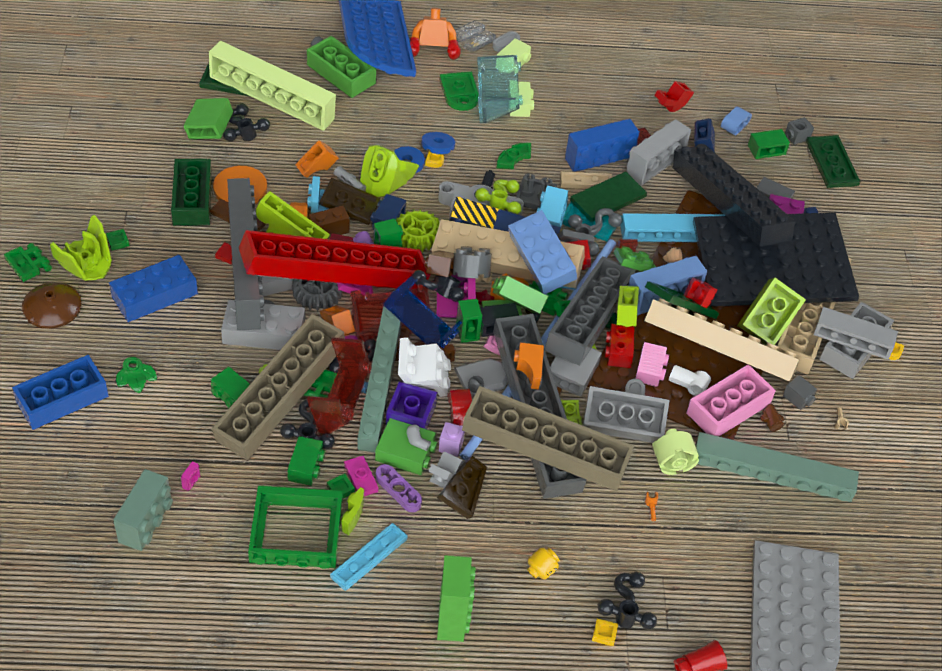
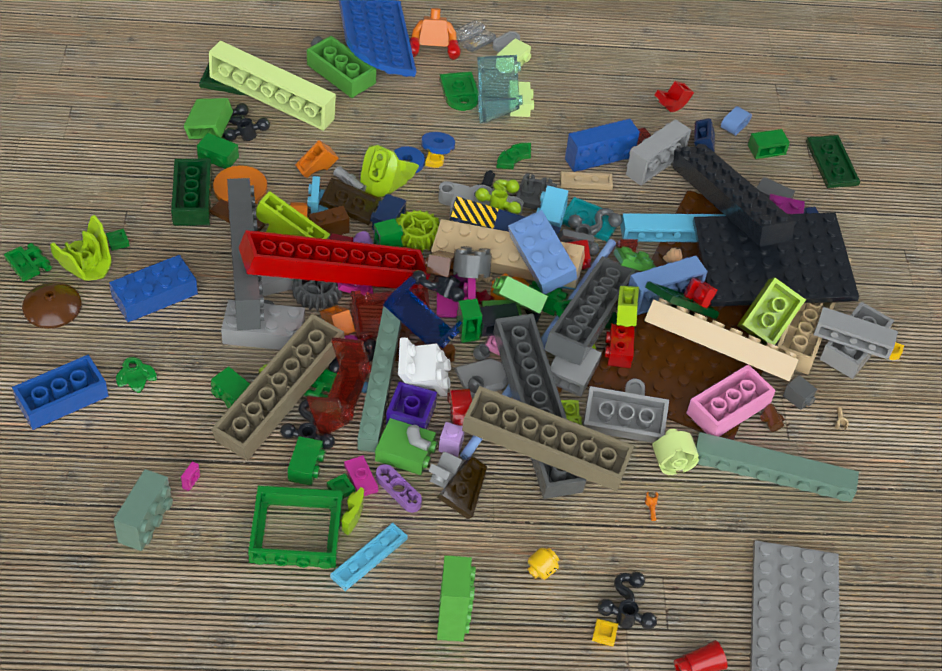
(220, 151): none -> green brick
(224, 253): red tile -> none
(481, 352): none -> dark grey hinge
(530, 361): orange arch -> none
(610, 194): dark green tile -> none
(651, 364): bright pink brick -> none
(695, 382): white piece -> none
(799, 130): dark grey brick -> none

